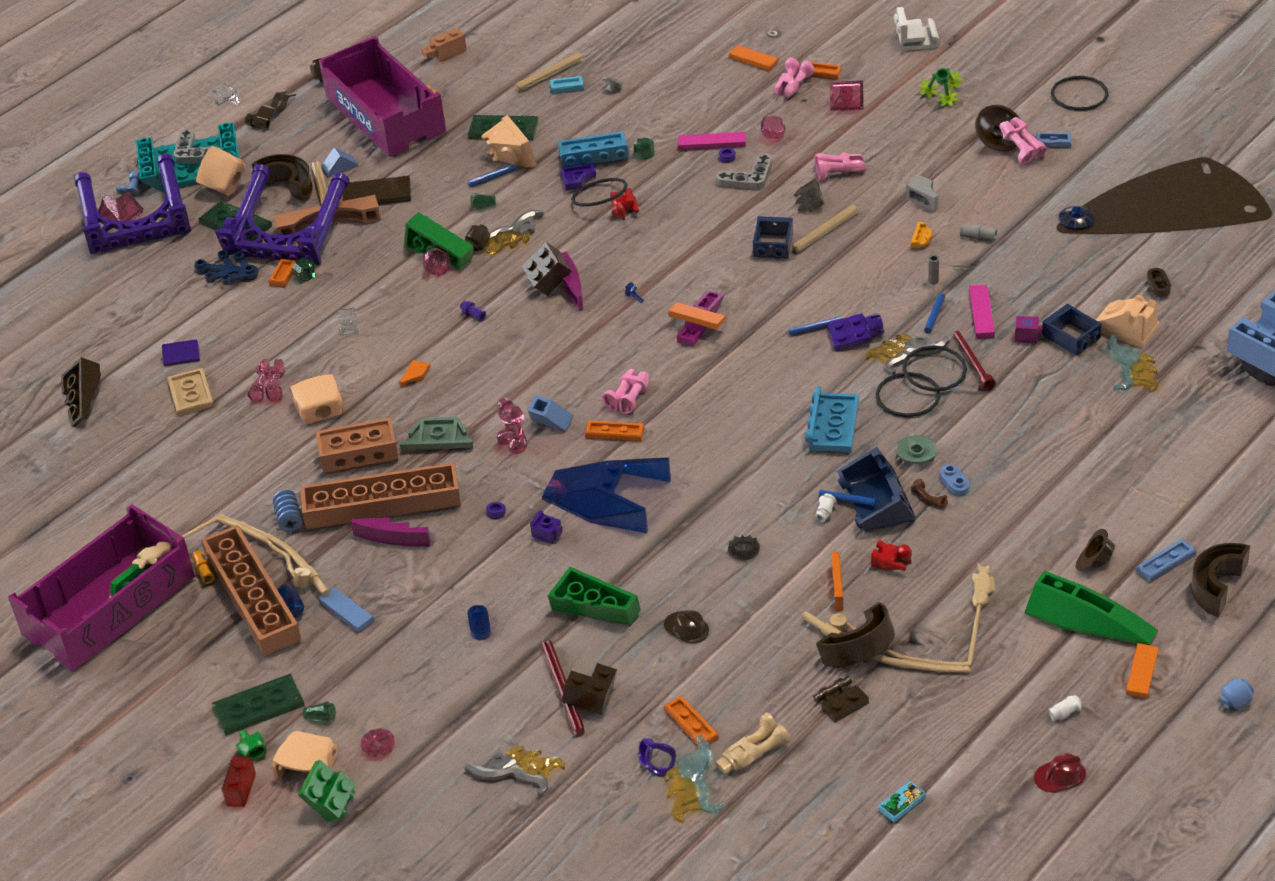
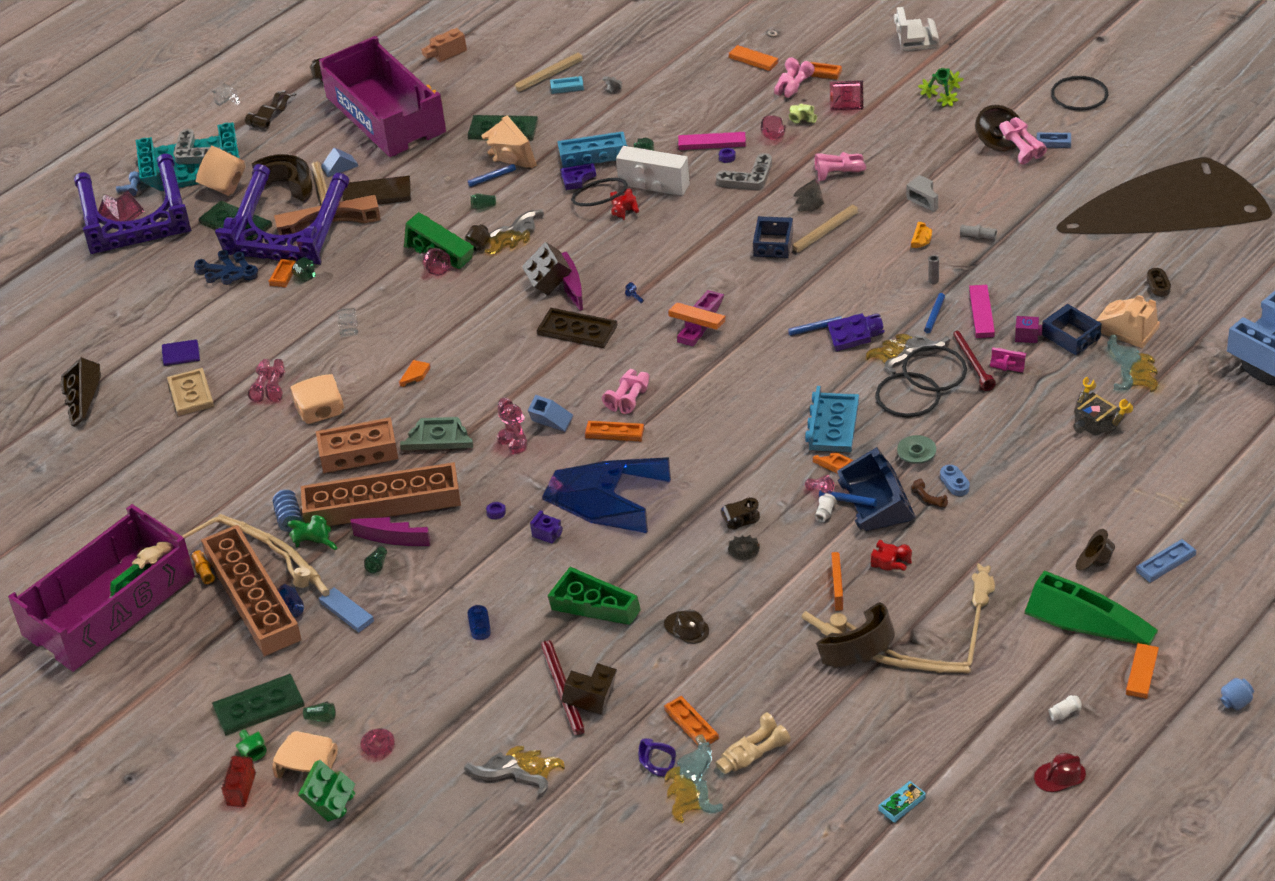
(315, 531): none -> green animal
(375, 561): none -> clear green cone
(469, 308): dark purple animal -> none
(577, 327): none -> dark brown tile
(653, 170): none -> white brick
(740, 514): none -> dark brown piece
(802, 112): none -> yellowish green plate
(824, 483): none -> clear pink piece
(833, 462): none -> orange tile
(843, 704): dark brown plate -> none
(1008, 360): none -> dark pink hips
(1076, 217): dish -> none
(1096, 413): none -> clear smoke torso
(1213, 564): dark brown brick -> none

